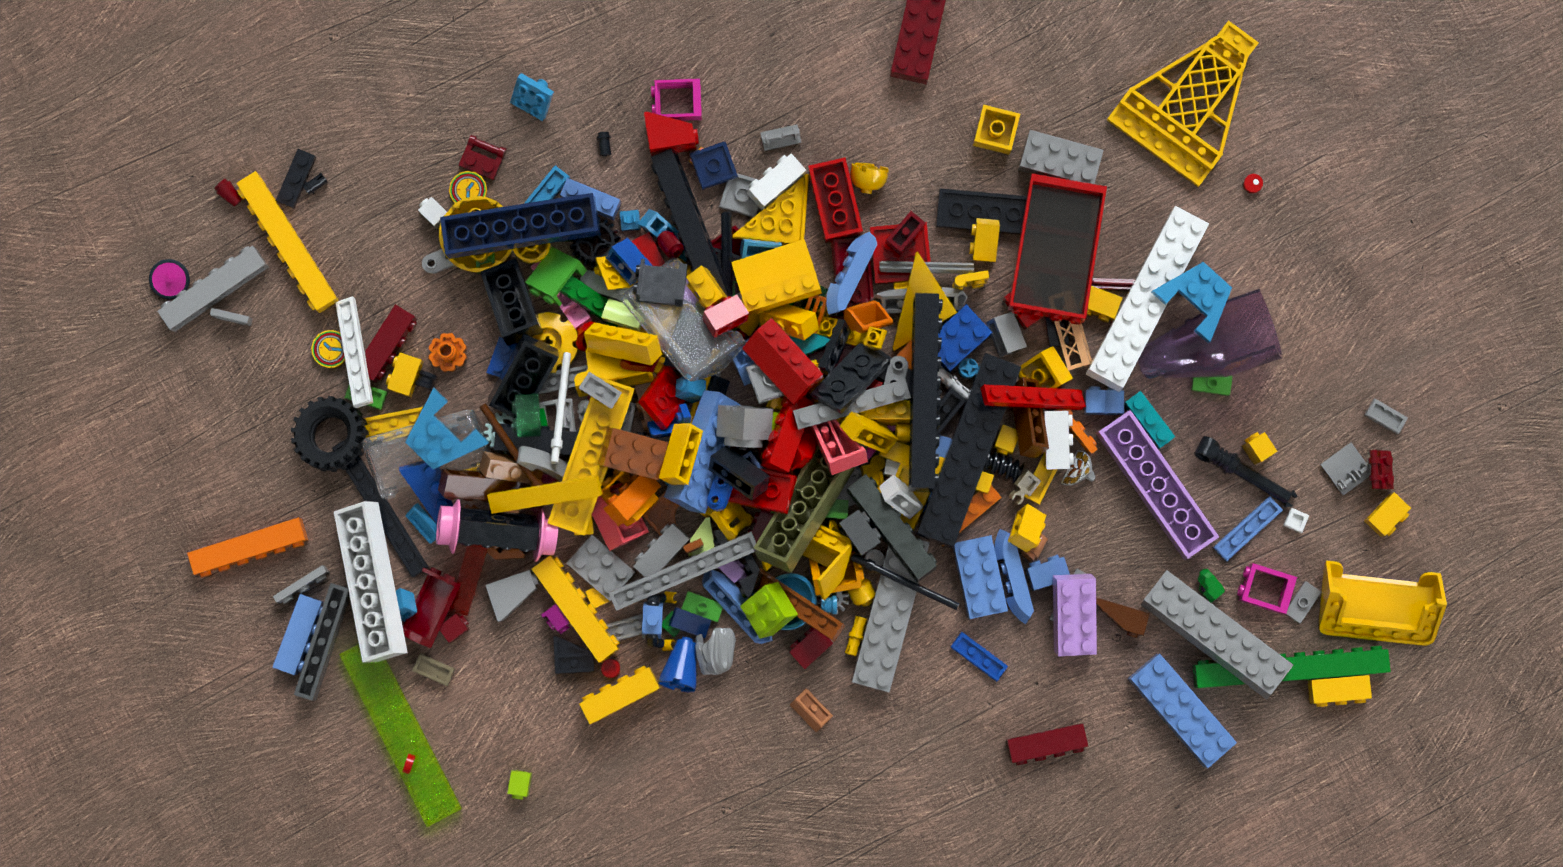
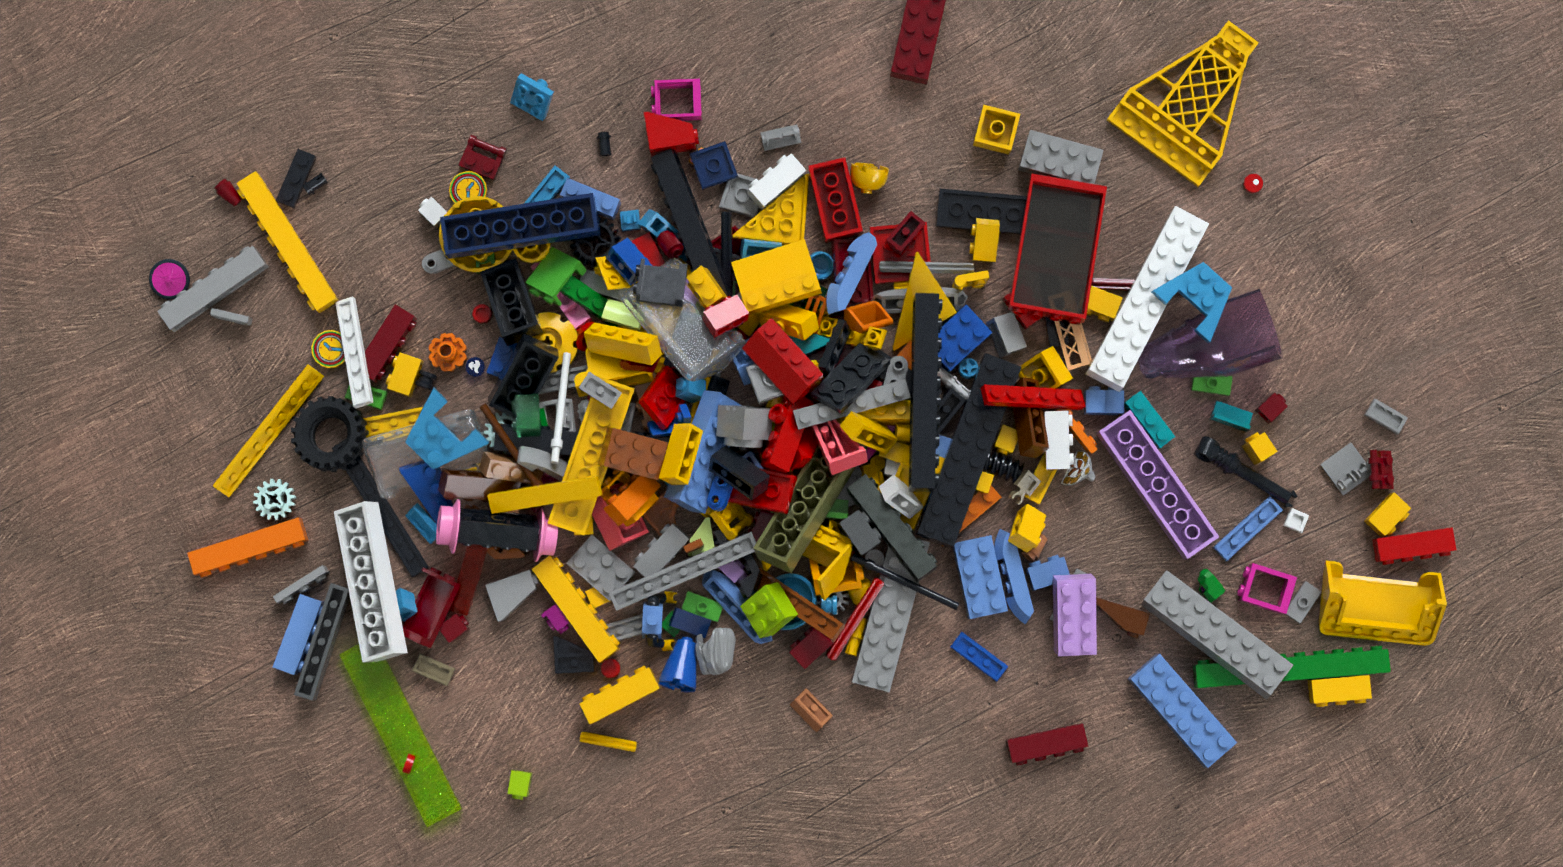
(268, 430): none -> yellow plate
(270, 505): none -> light aqua gear
(475, 367): none -> clear blue tile
(482, 314): none -> red tile
(607, 741): none -> yellow axle
(778, 413): none -> red tile
(822, 264): none -> dark azure hair
(855, 619): none -> red axle
(1231, 416): none -> teal panel
(1271, 407): none -> dark red brick
(1414, 544): none -> red brick

